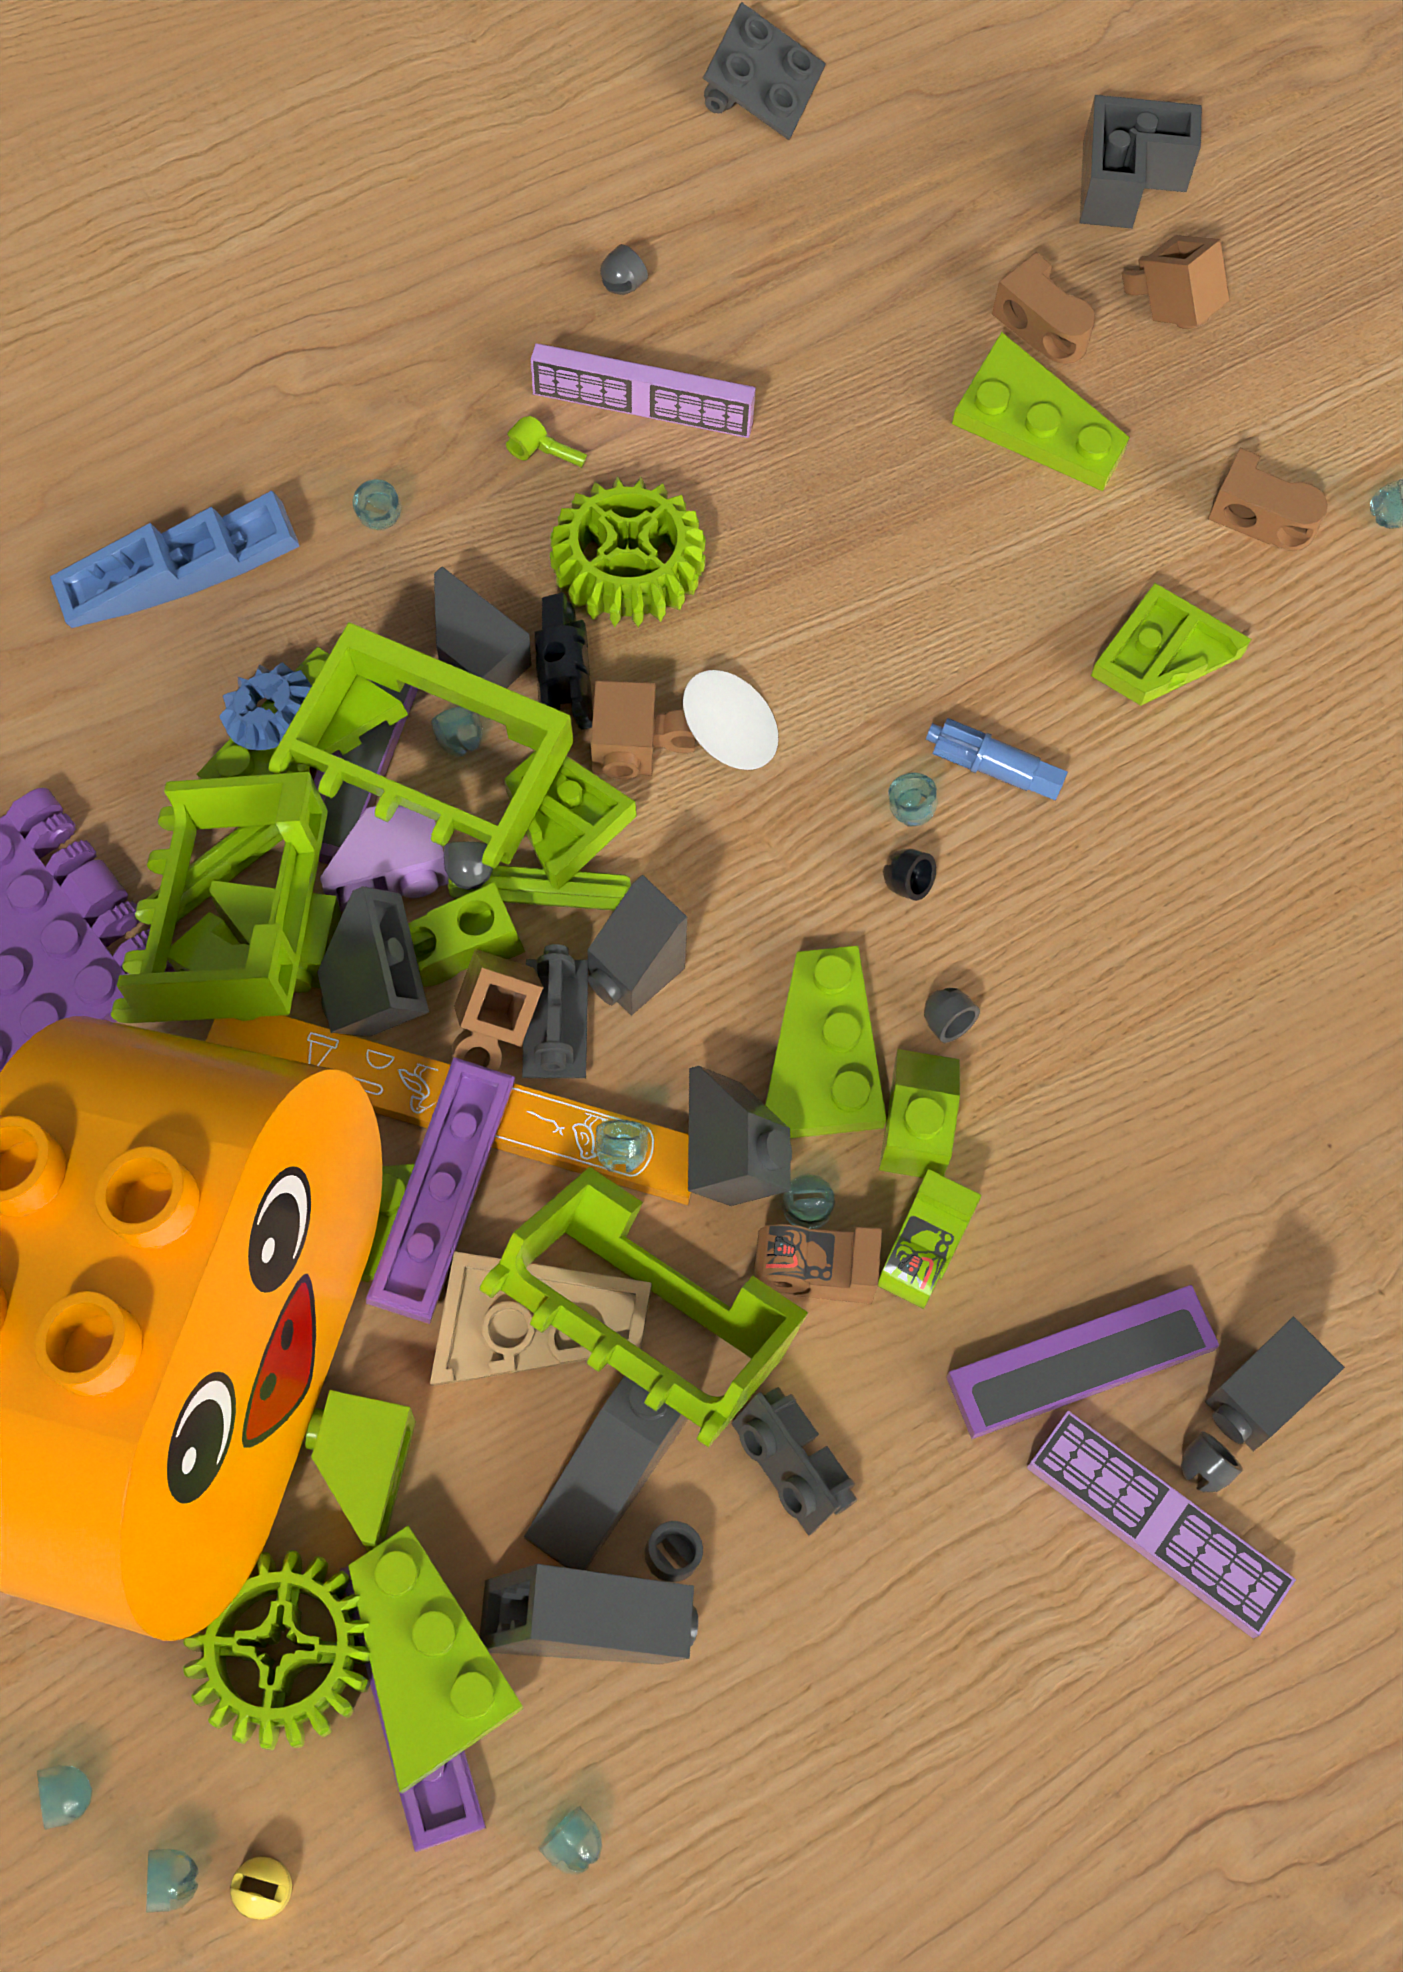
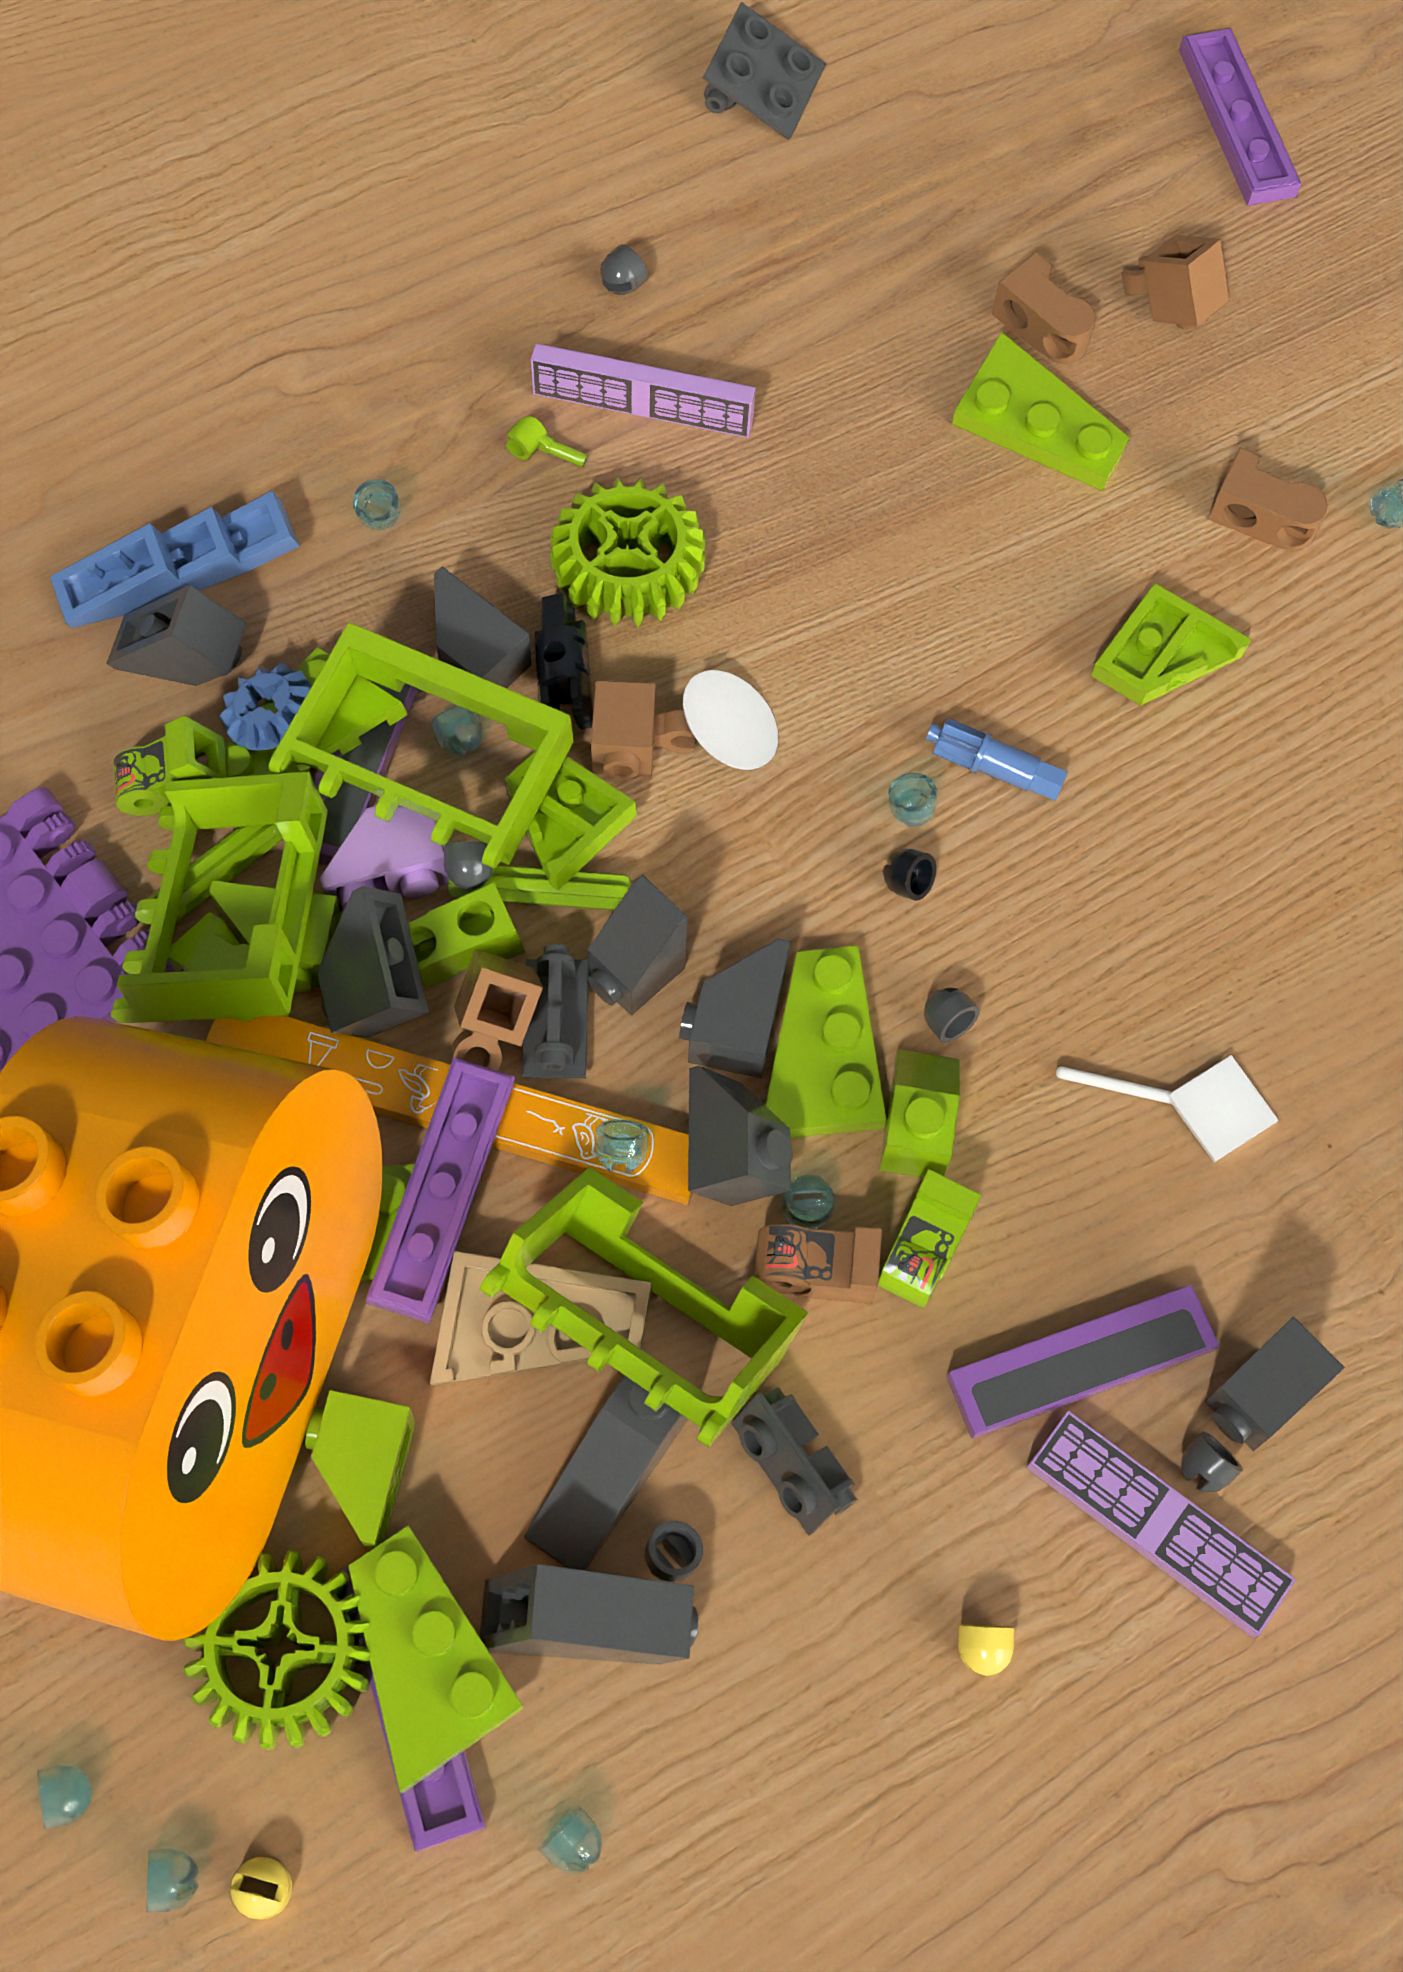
(144, 770): none -> lime leg
(179, 639): none -> dark grey slope
(737, 1013): none -> dark grey slope
(985, 1647): none -> light yellow hinge
(1133, 148): dark grey brick -> none
(1216, 1106): none -> white piece
(1239, 117): none -> medium lavender tile

